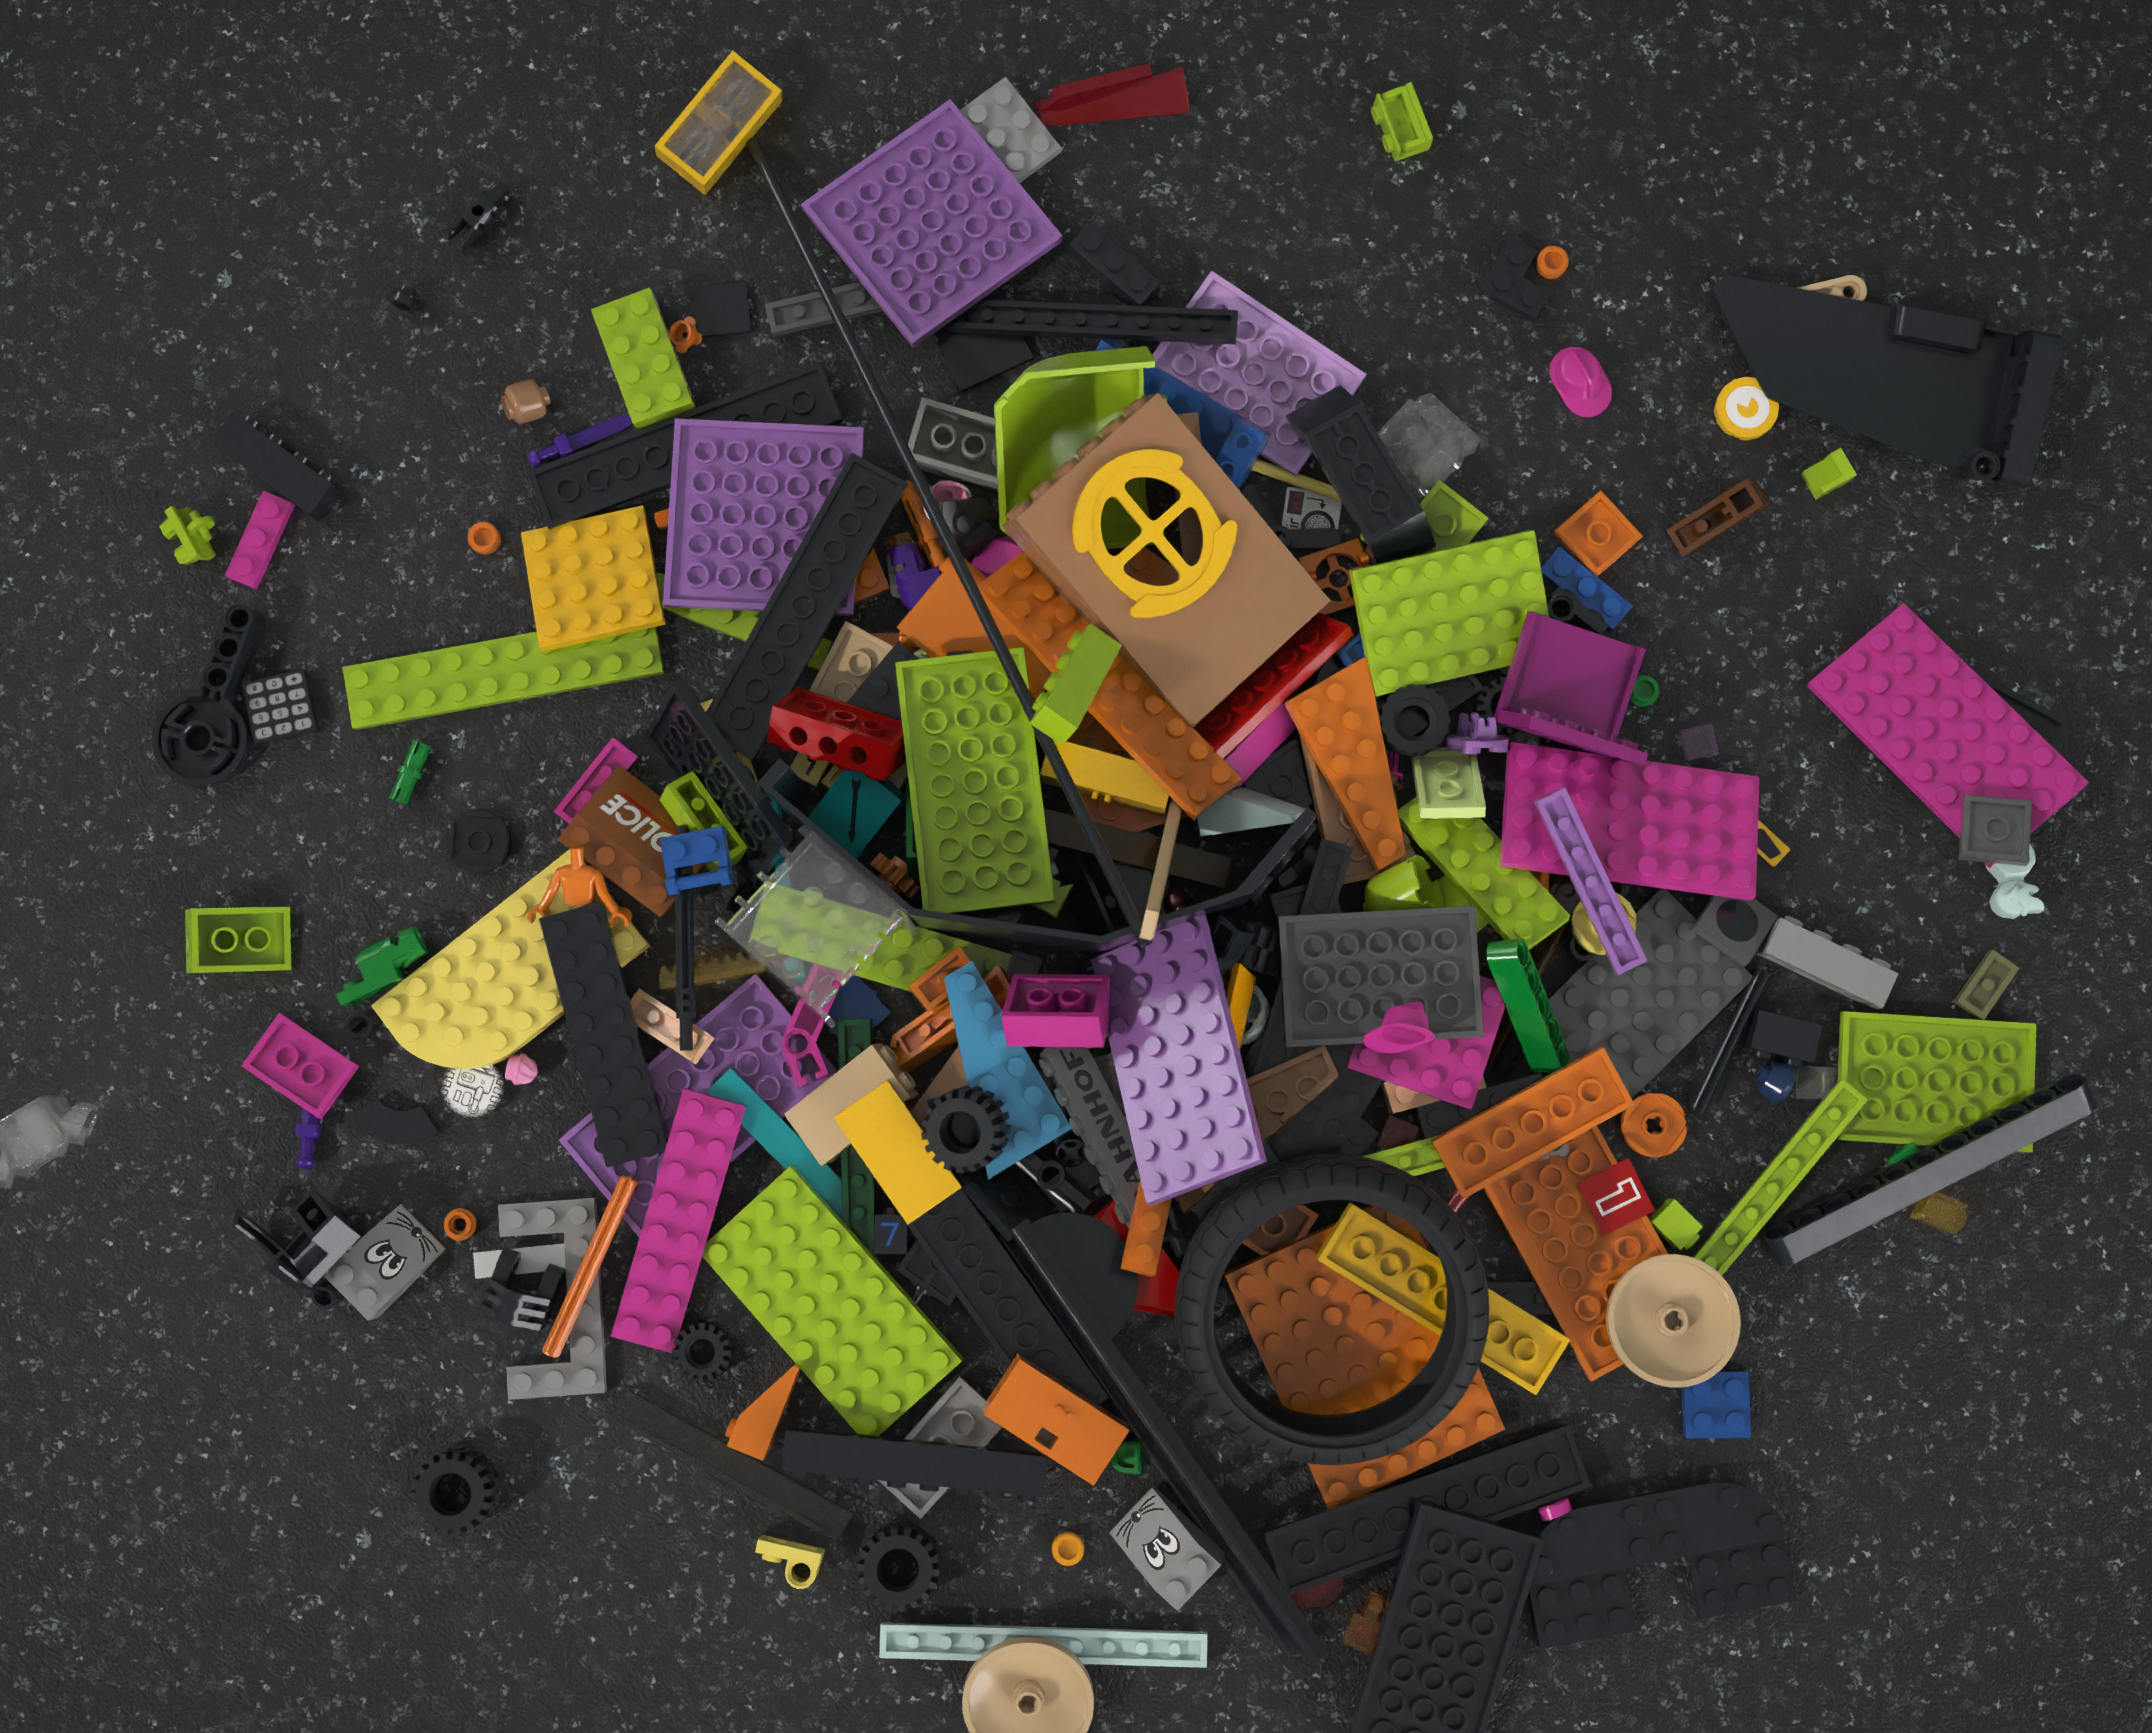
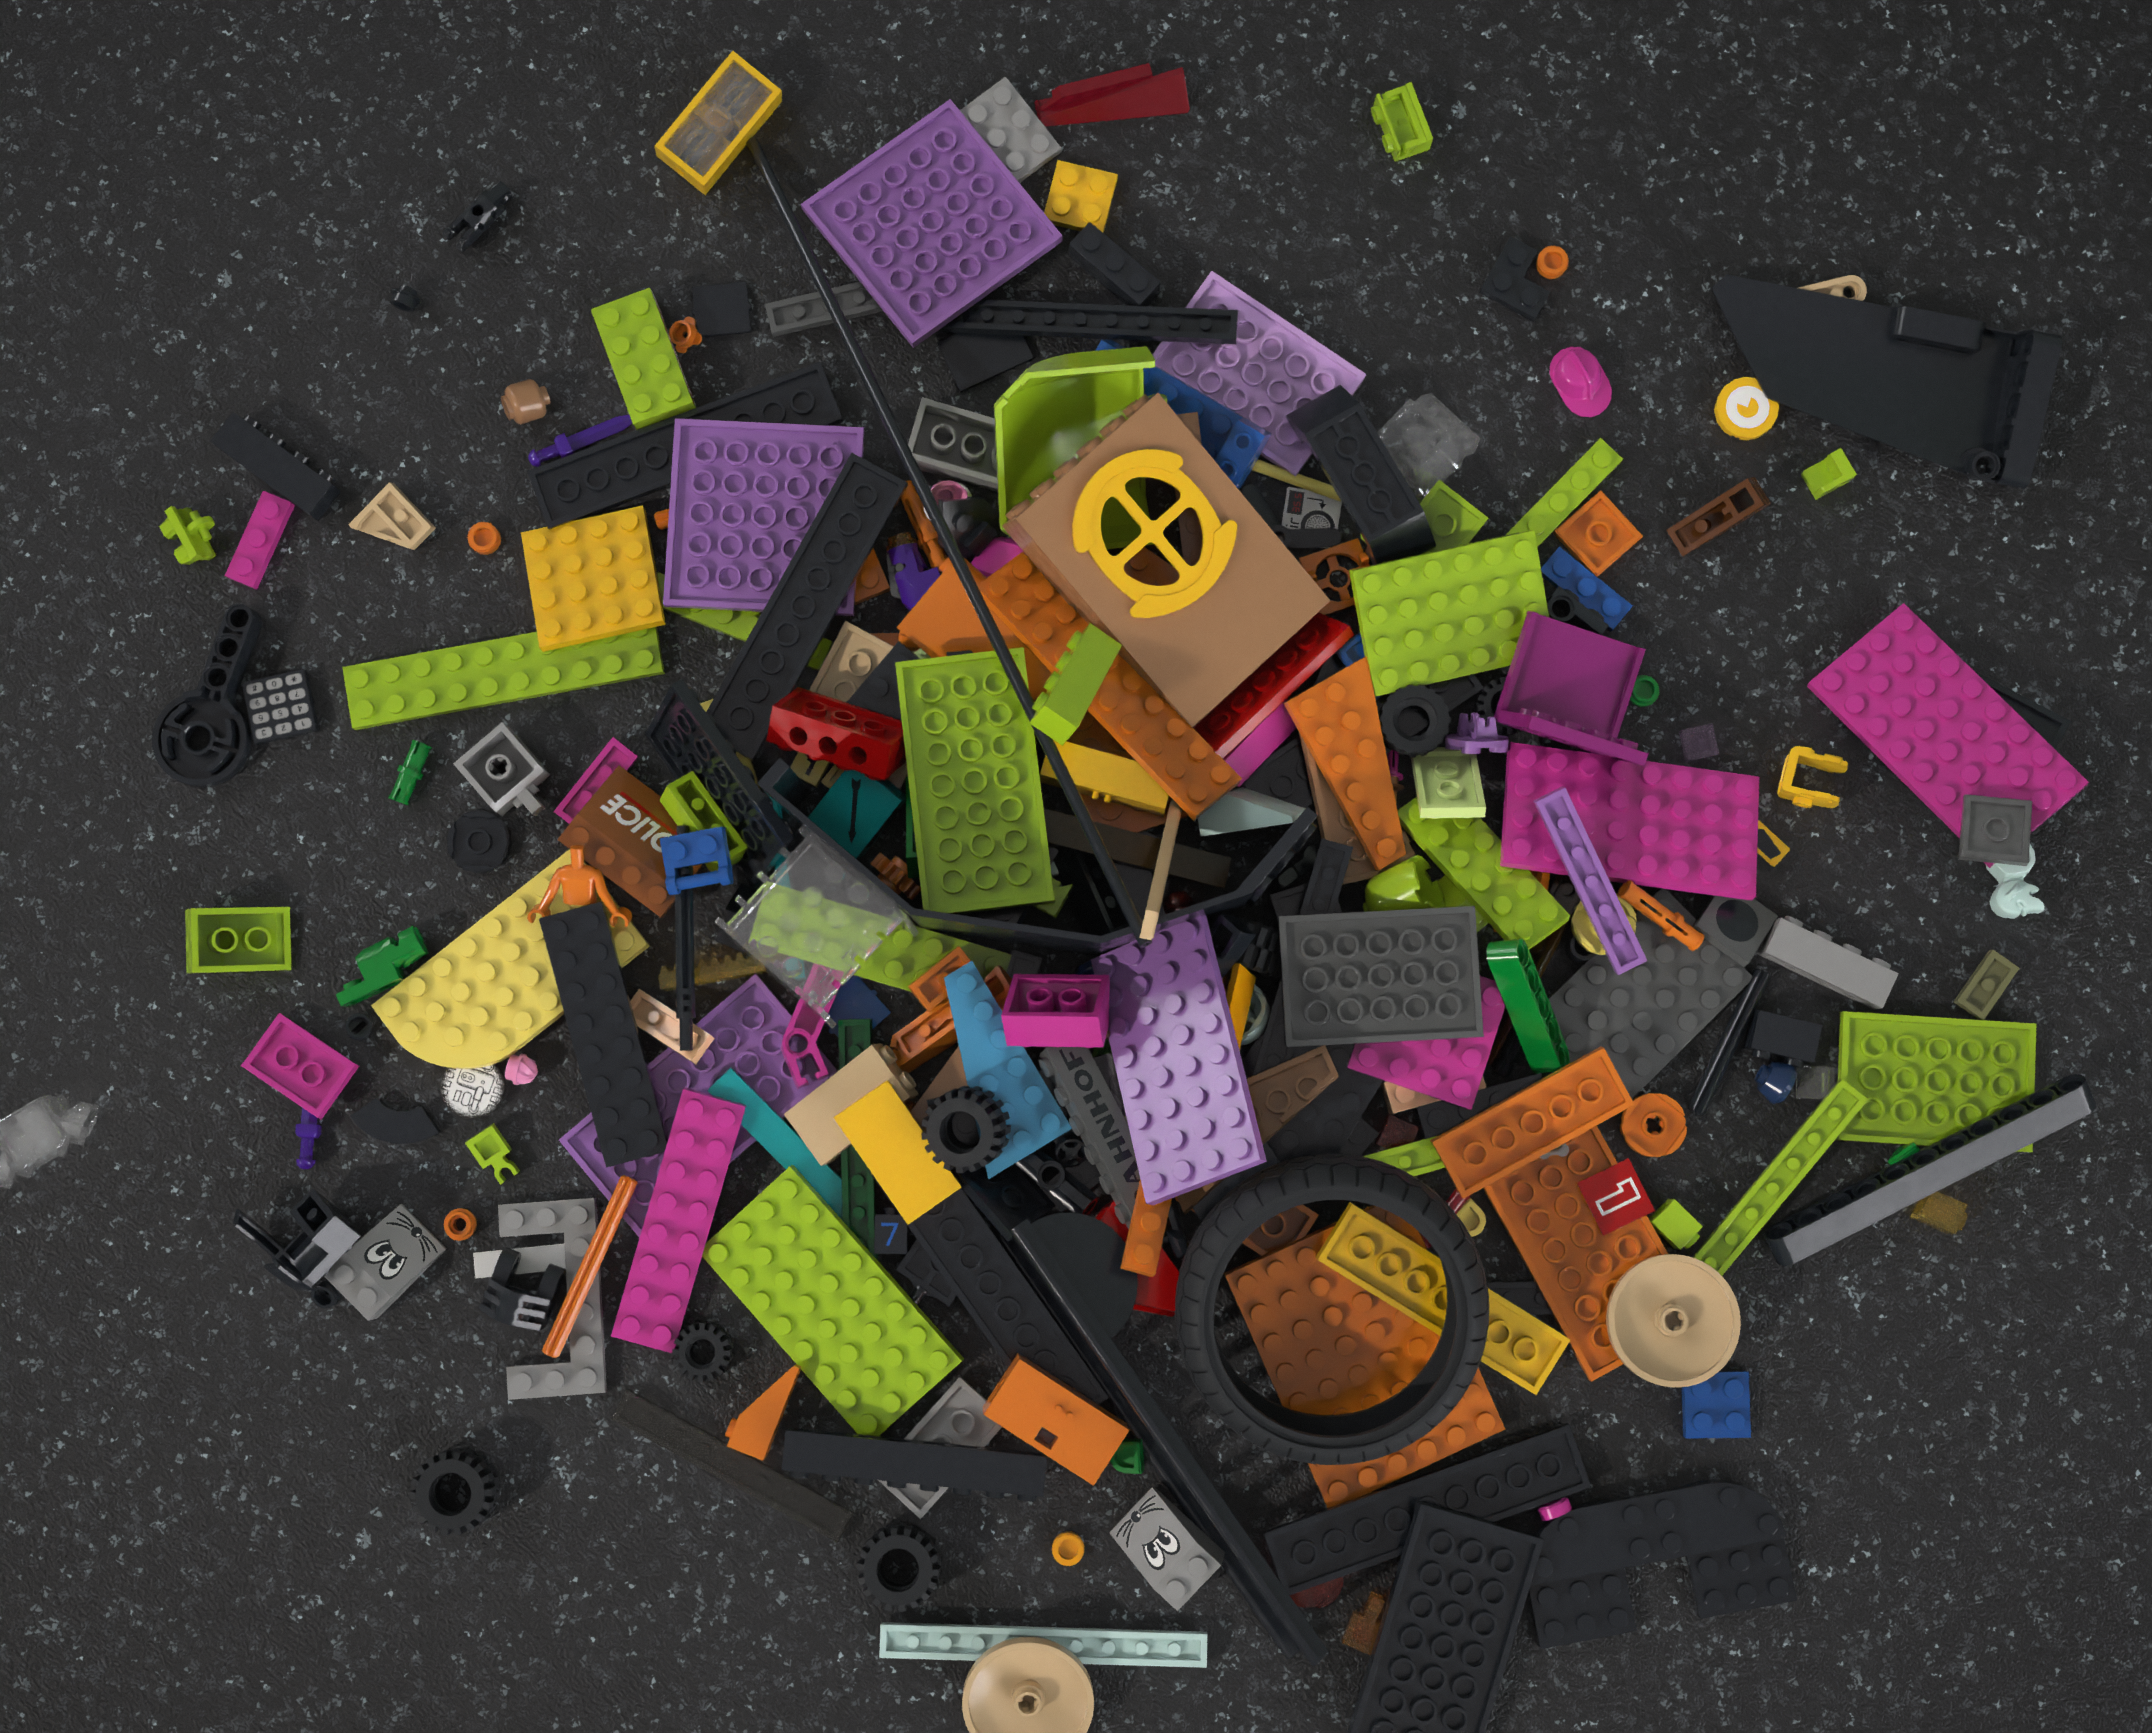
(393, 519): none -> tan wing
(490, 1148): none -> lime plate
(522, 773): none -> light grey hinge
(776, 1549): light yellow plate -> none
(1080, 196): none -> yellow plate
(1400, 1030): dark pink piece -> none
(1472, 1217): none -> light yellow tile
(1569, 491): none -> lime plate
(1688, 936): none -> orange pin
(1804, 797): none -> yellow piece

